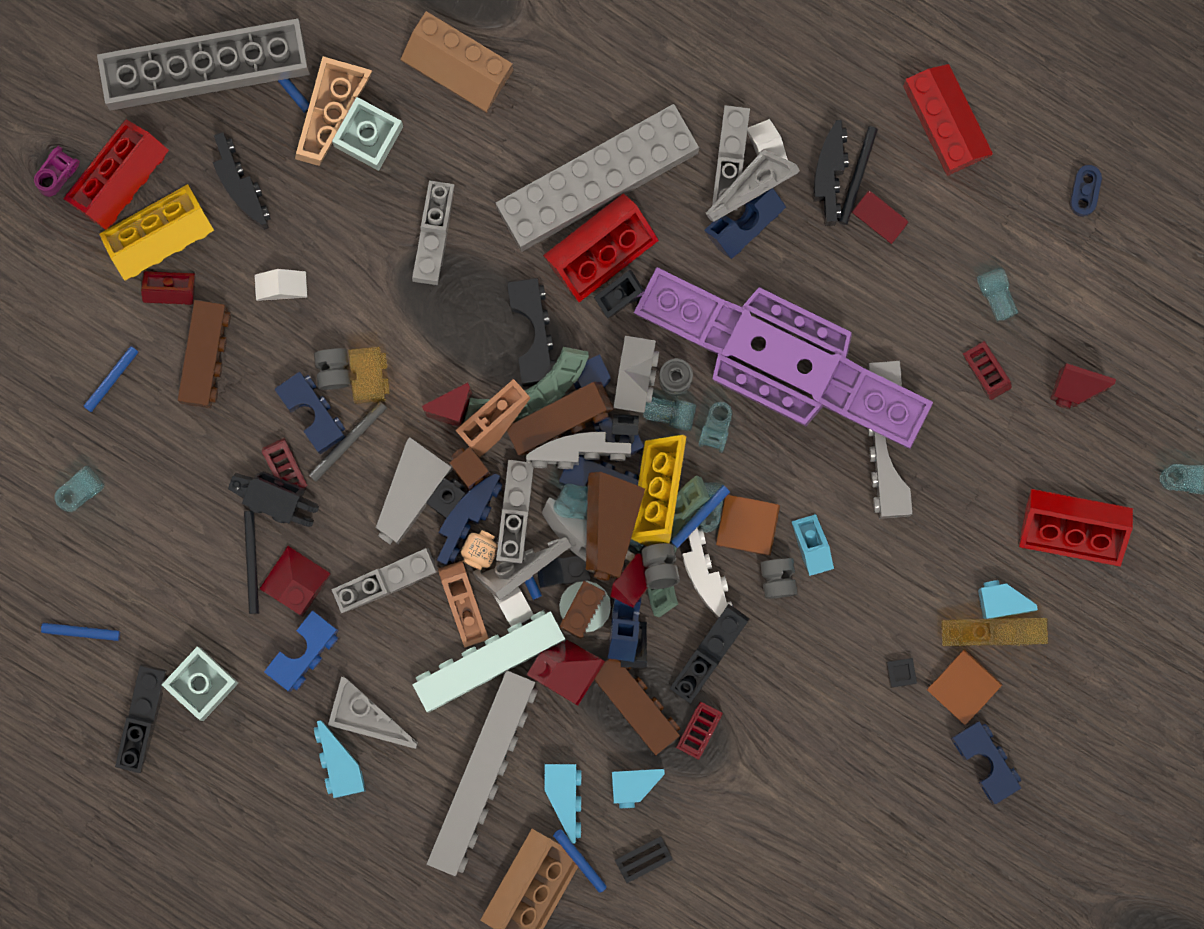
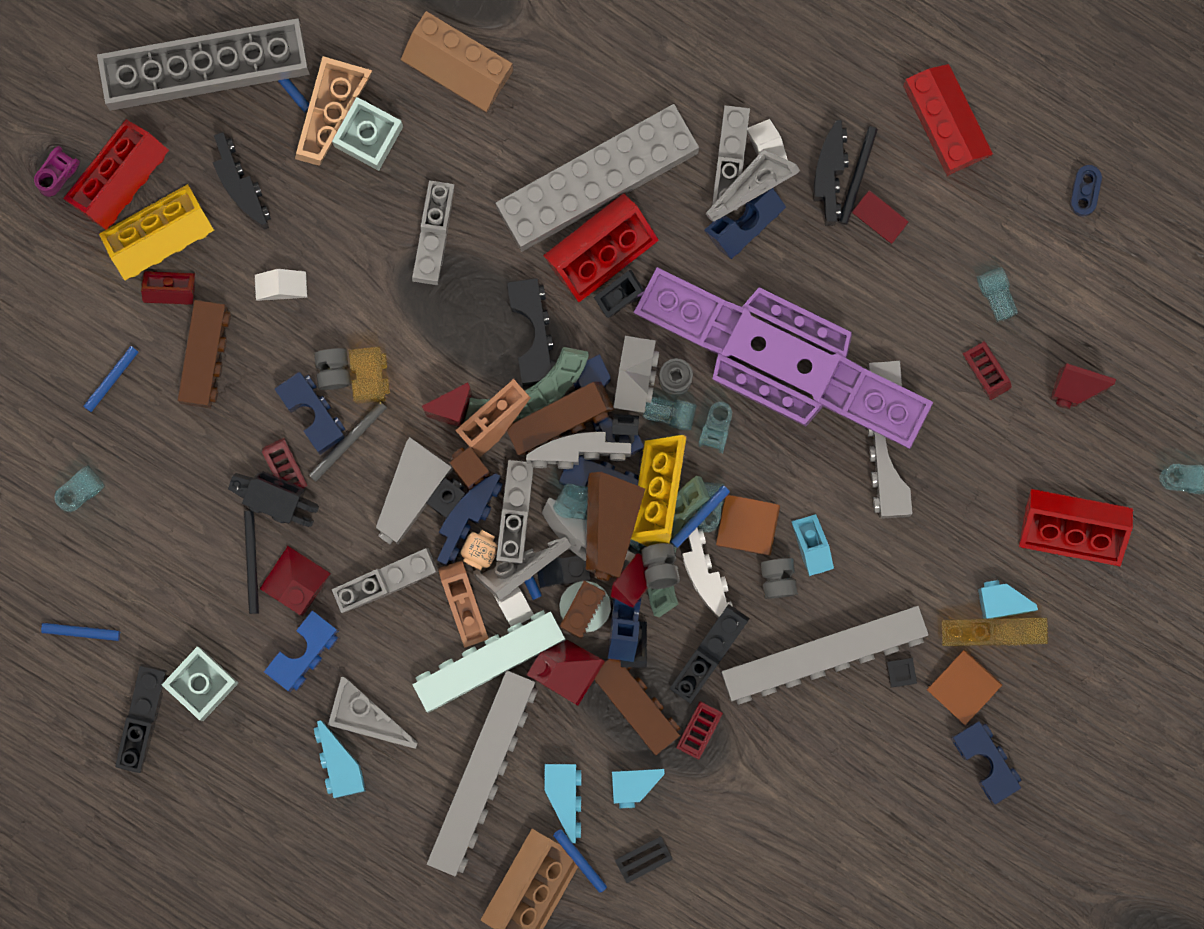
(823, 654): none -> light grey brick

